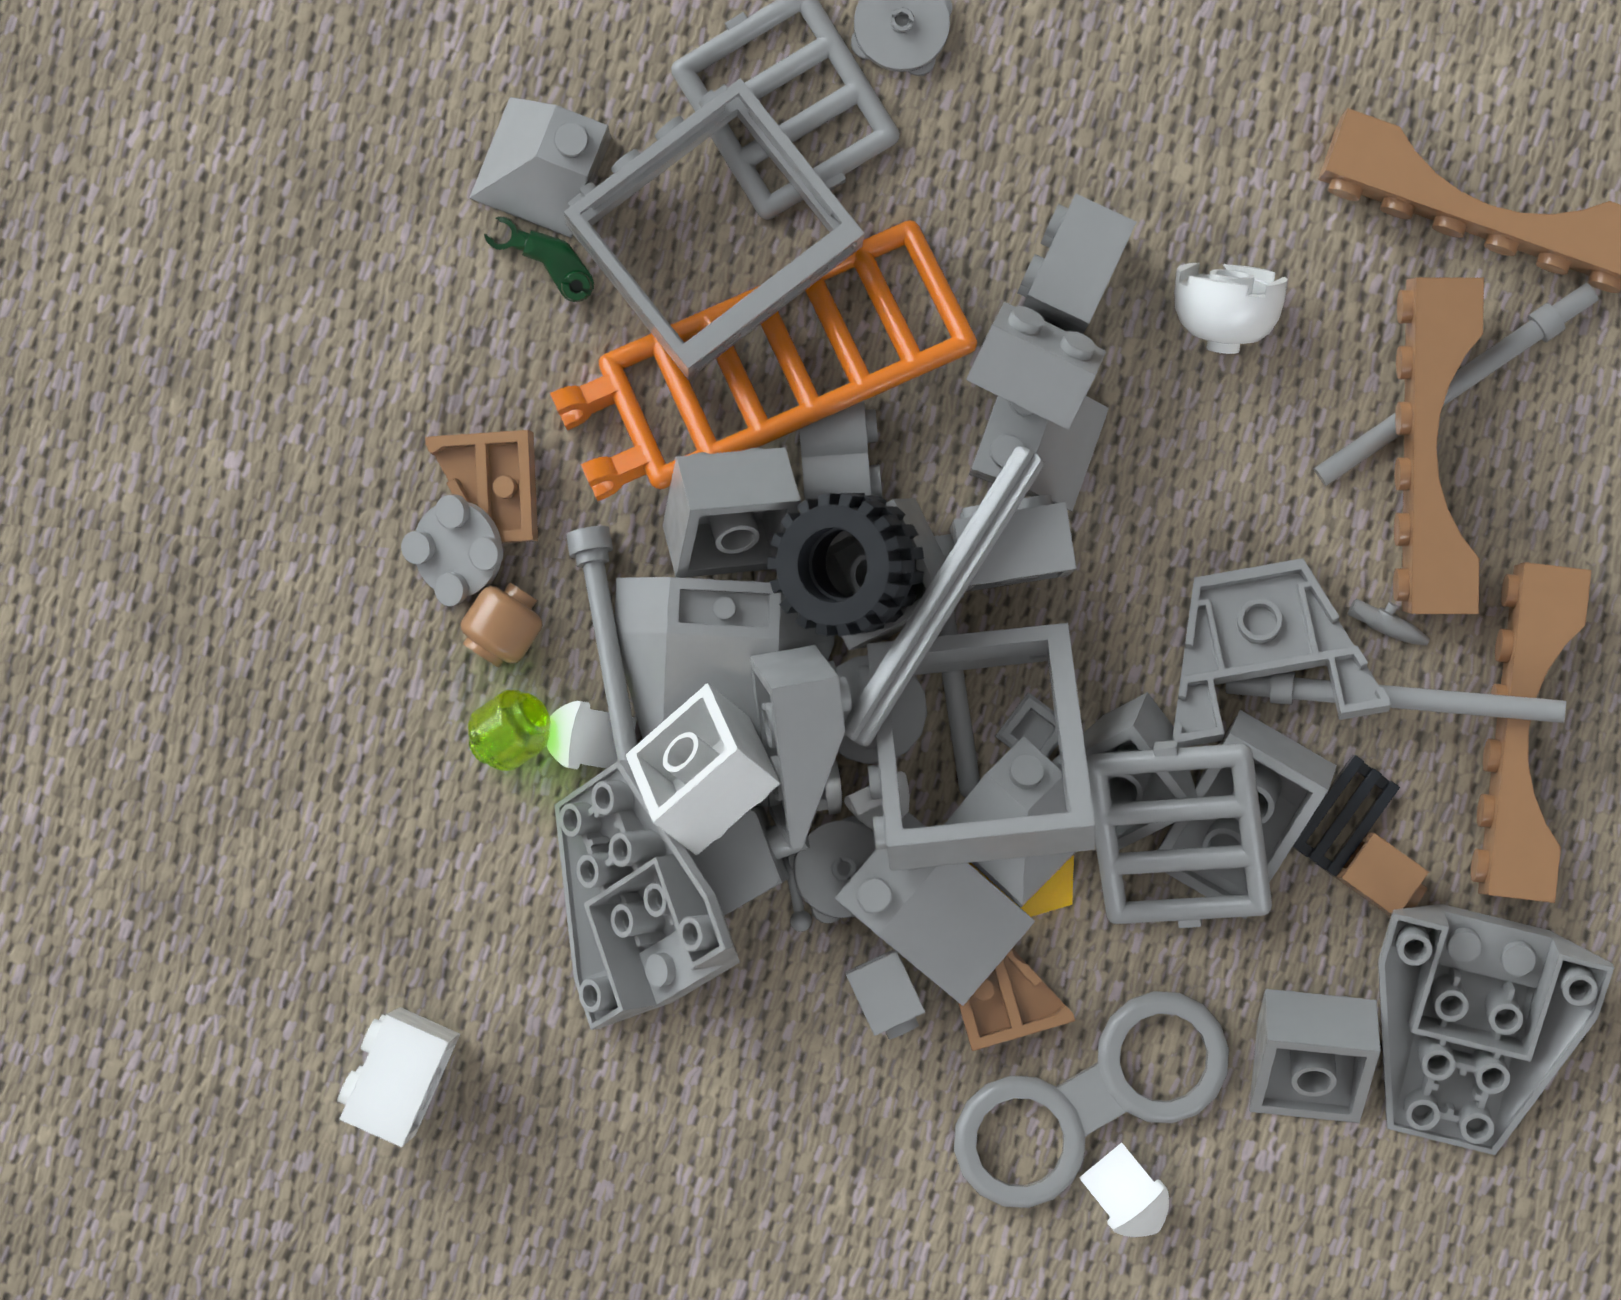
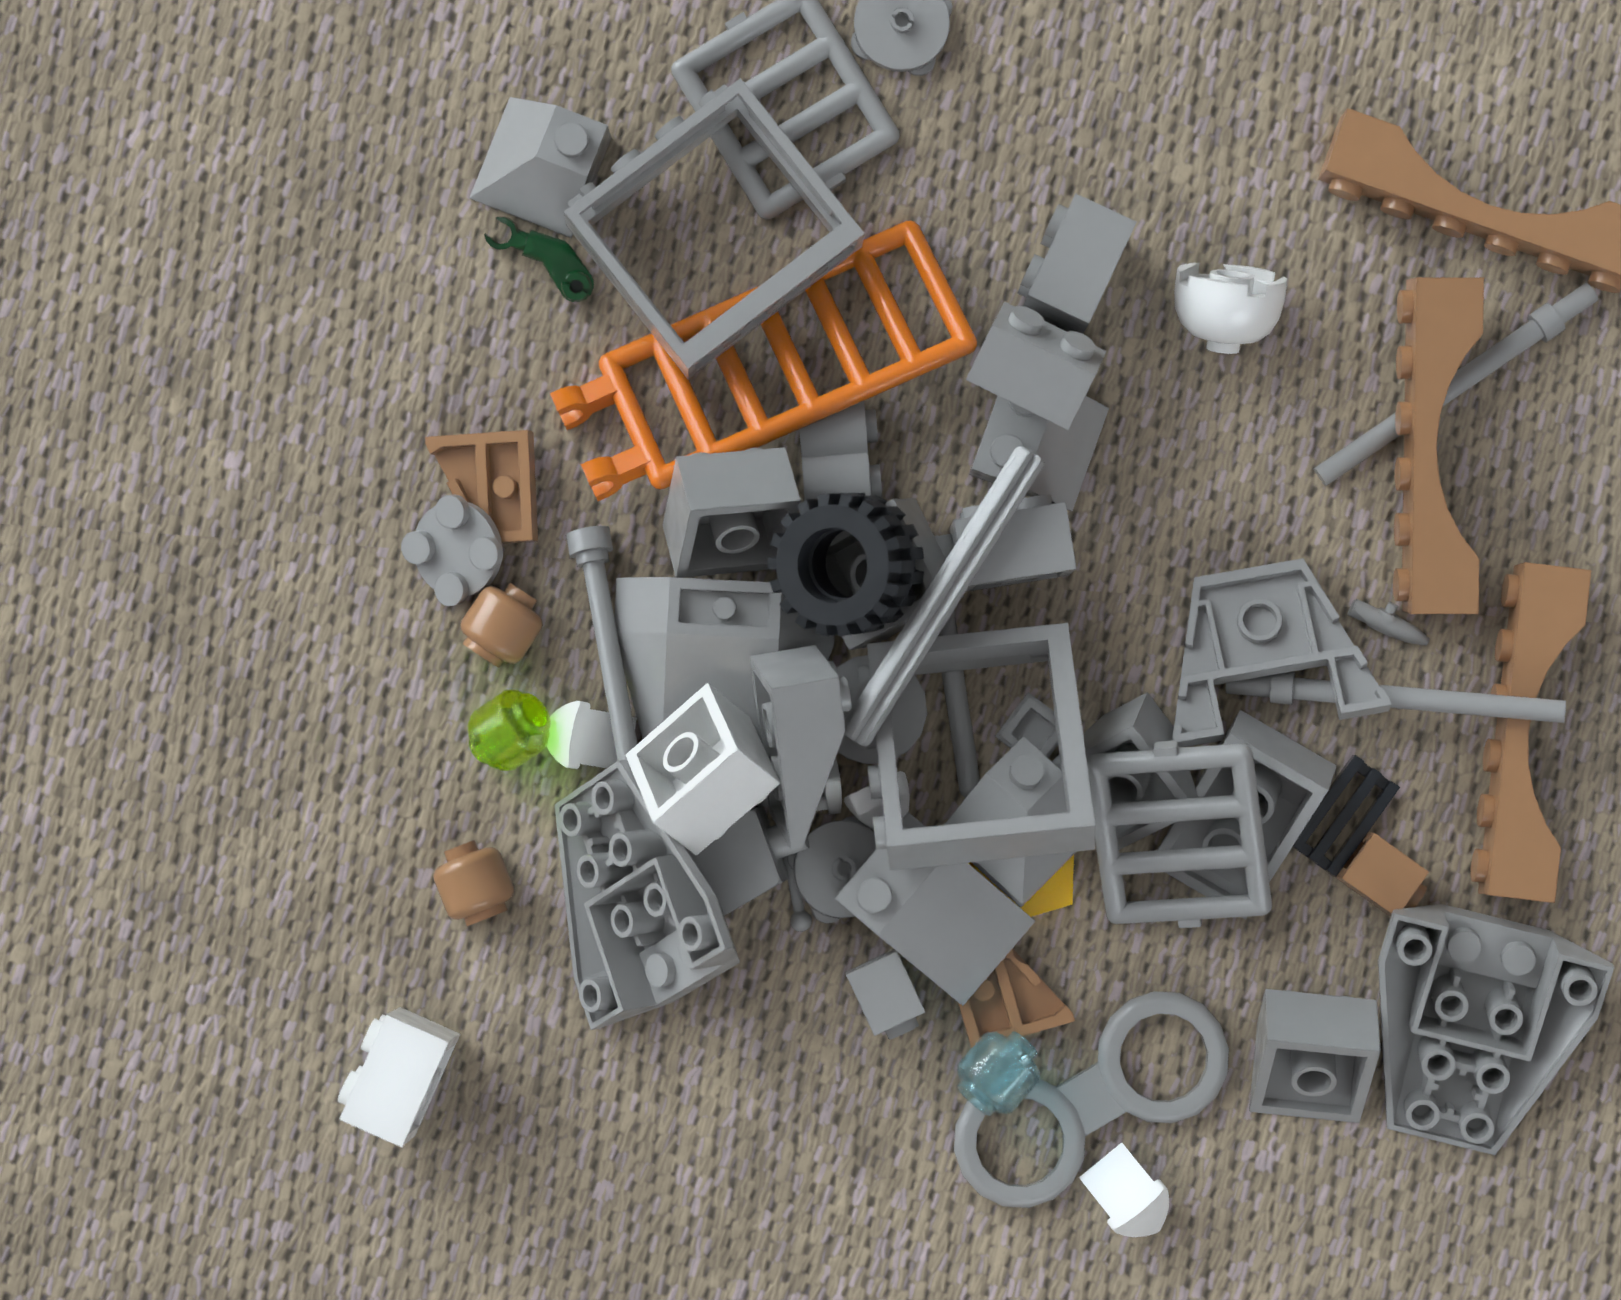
(473, 883): none -> medium nougat head
(998, 1072): none -> clear light blue head

